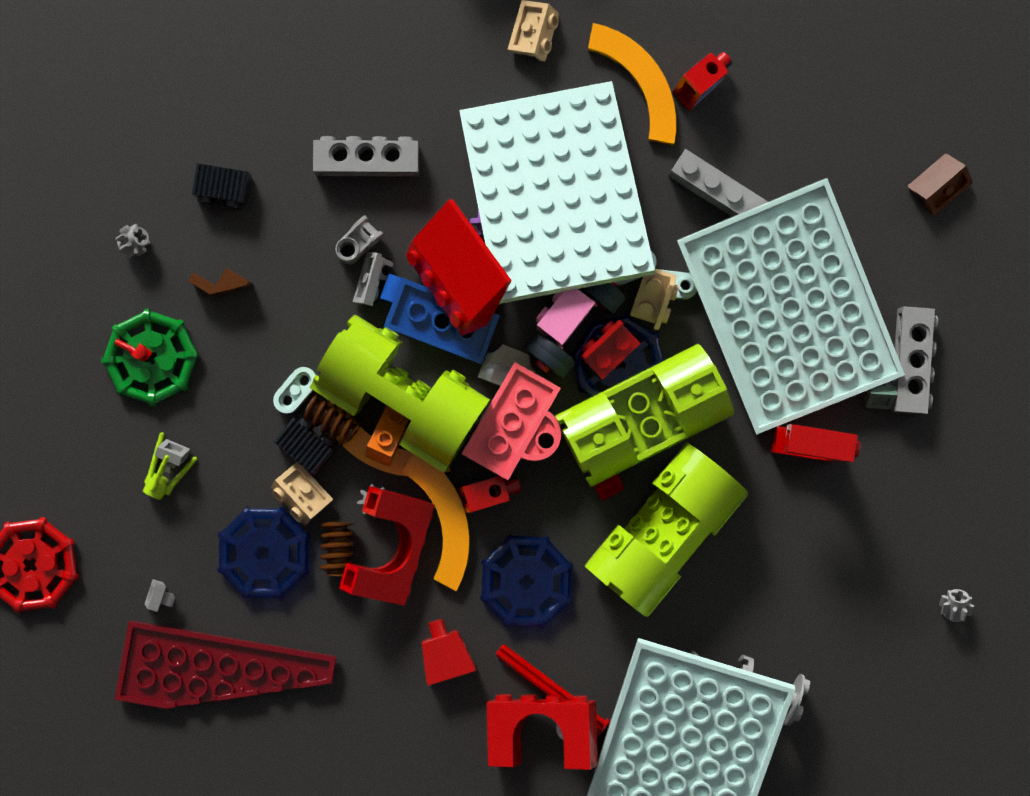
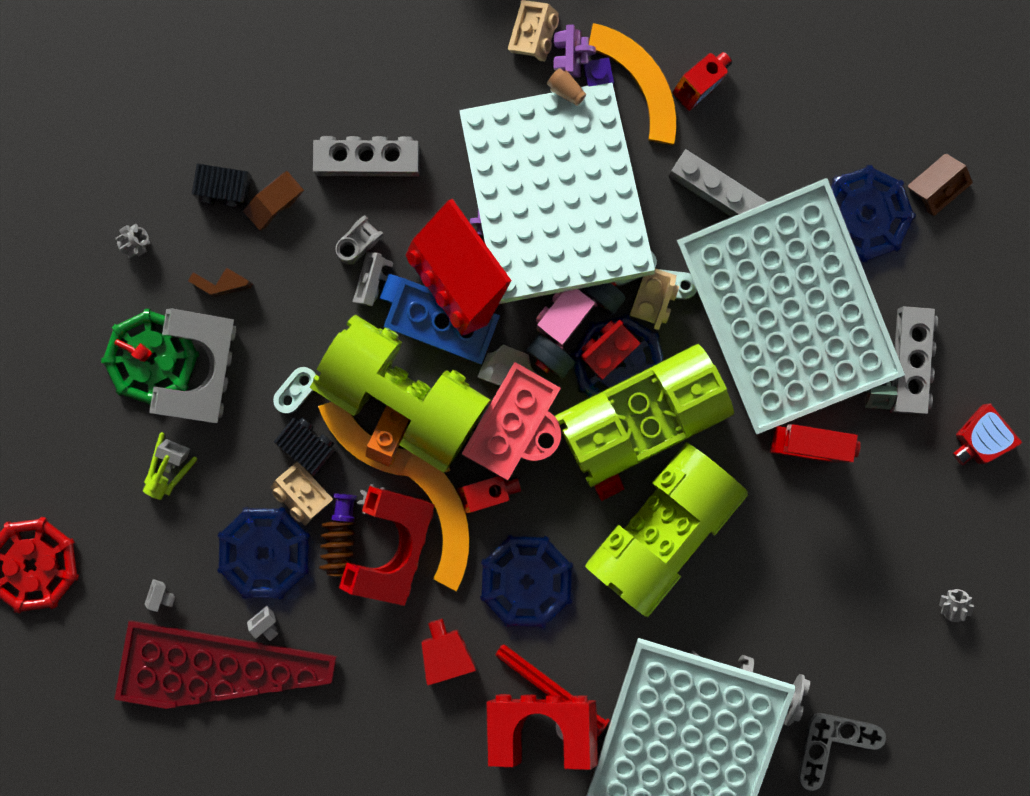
(214, 336): none -> light grey arch
(263, 623): none -> light grey tile
(272, 200): none -> reddish brown slope
(331, 420): reddish brown piece -> none
(344, 507): none -> dark purple bush
(566, 87): none -> medium nougat cone
(576, 50): none -> medium lavender hips
(598, 72): none -> dark purple plate
(831, 734): none -> dark grey beam
(882, 207): none -> clear blue plate
(985, 437): none -> torso

